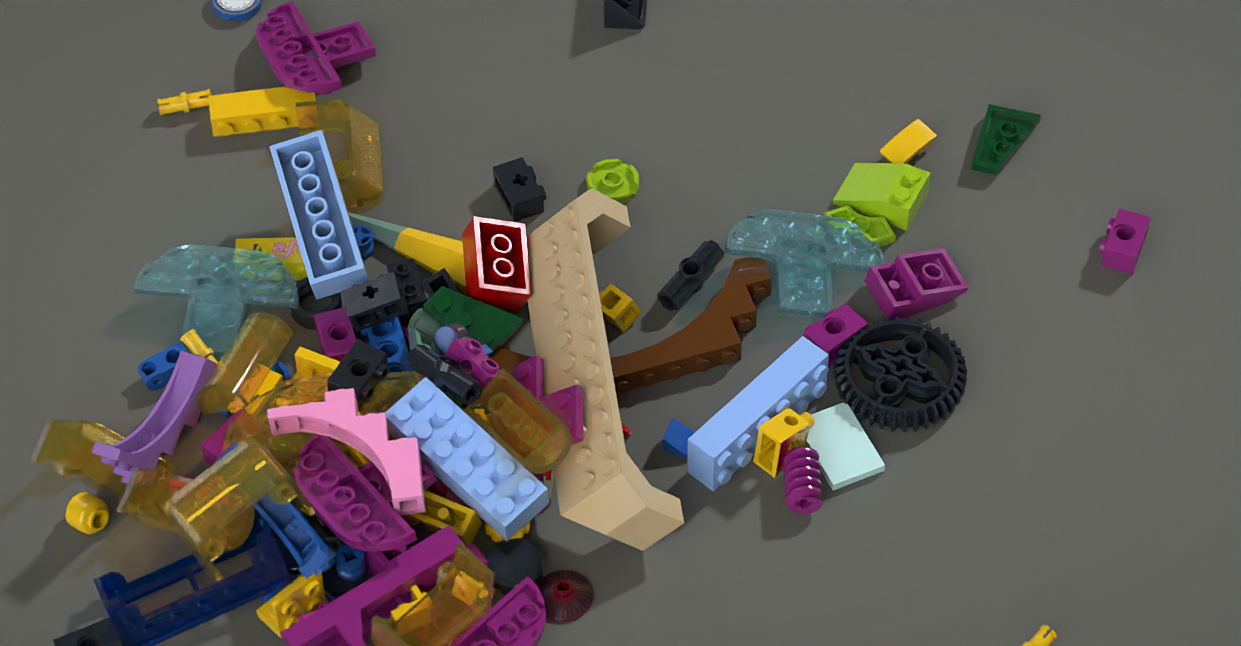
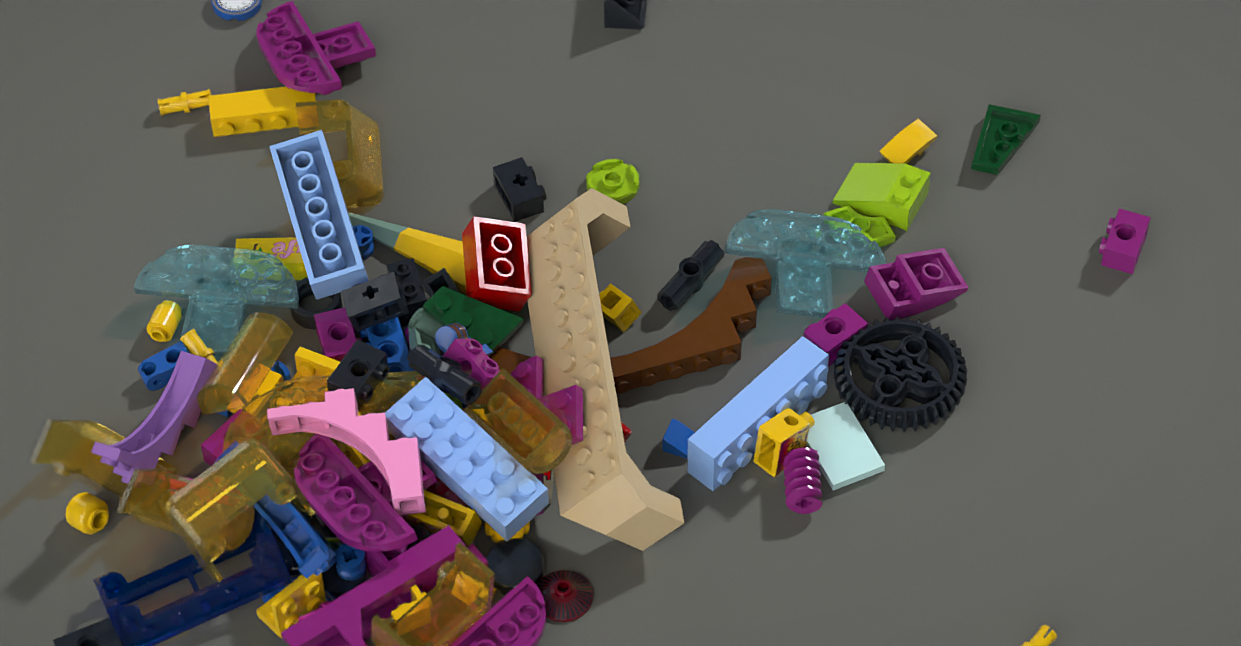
(164, 321): none -> yellow brick

